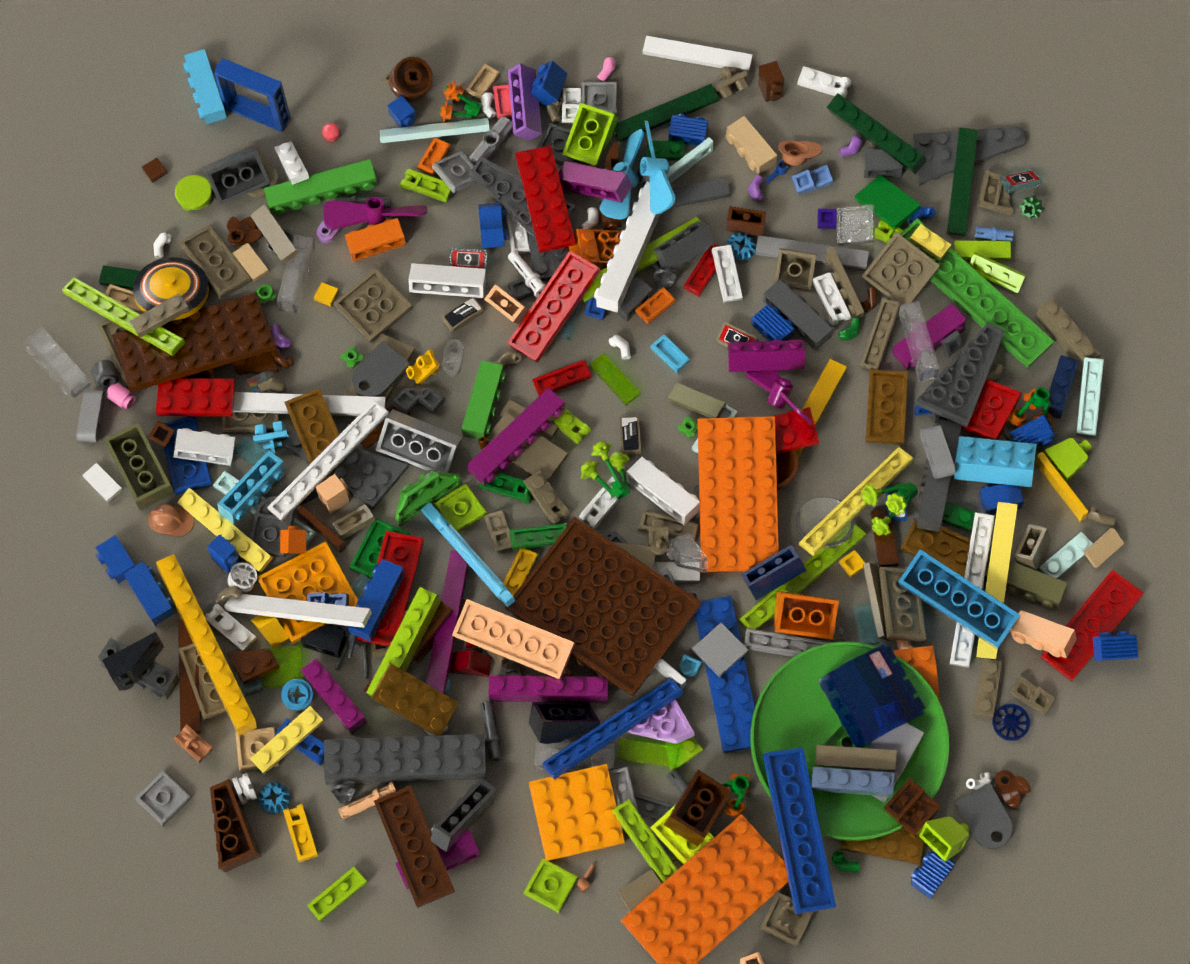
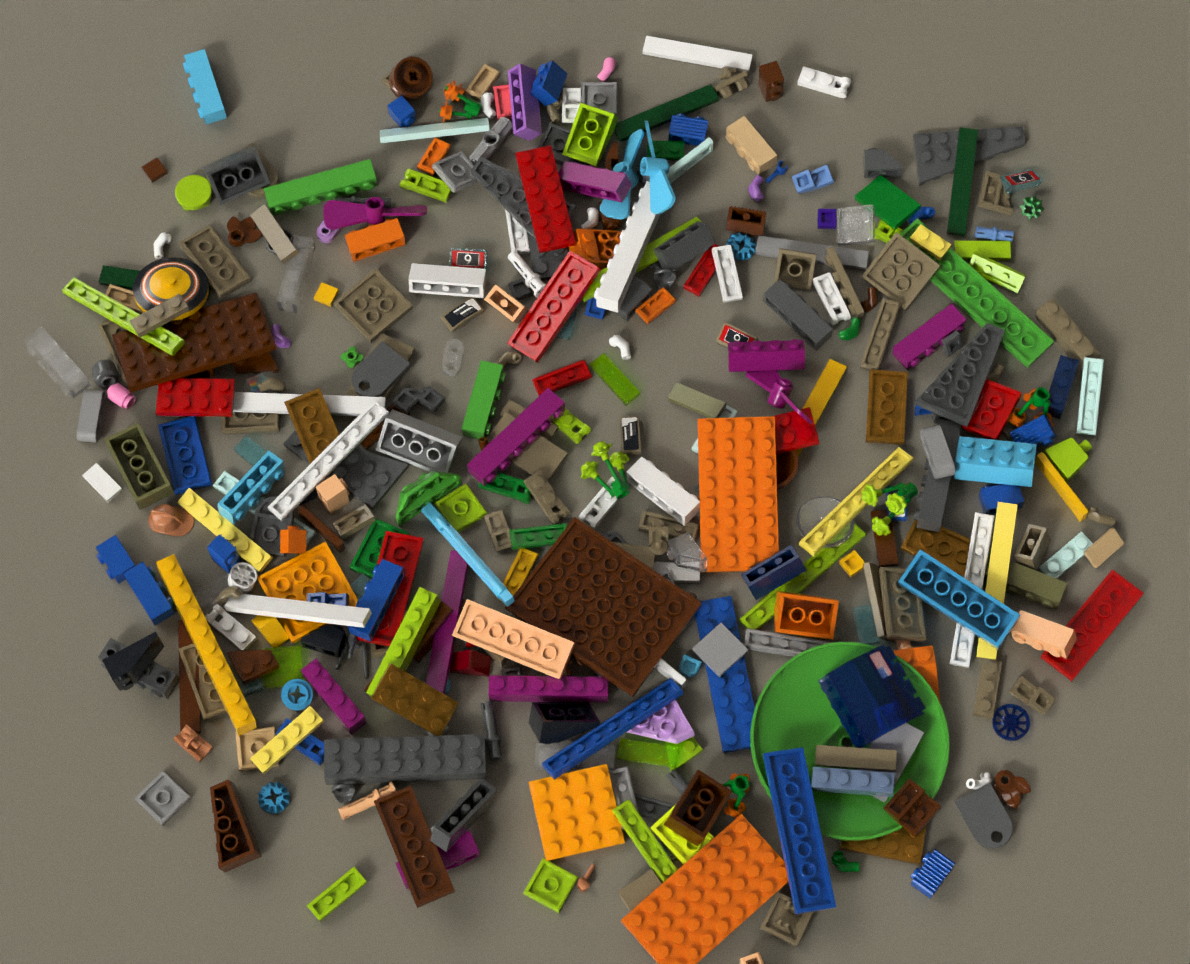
(161, 434): reddish brown brick -> none
(204, 446): white brick -> none
(244, 788): white wheel -> none
(251, 262): tan tile -> none
(262, 436): medium azure hips -> none
(265, 289): bright green plate -> none
(275, 116): blue window -> none
(278, 357): reddish brown arm -> none
(291, 162): white plate -> none
(300, 833): yellow plate -> none
(331, 132): coral tile -> none
(423, 368): yellow hips -> none
(491, 225): blue brick -> none
(670, 353): medium azure tile -> none
(690, 433): bright green plate -> none
(701, 192): dark grey tile -> none
(772, 324): blue brick -> none
(798, 152): nougat piece -> none
(853, 148): medium lavender arm -> none
(876, 133): dark green brick -> none
(919, 341): clear brick -> none
(945, 836): lime torso -> none
(958, 516): green plate -> none
(1115, 647): blue brick -> none

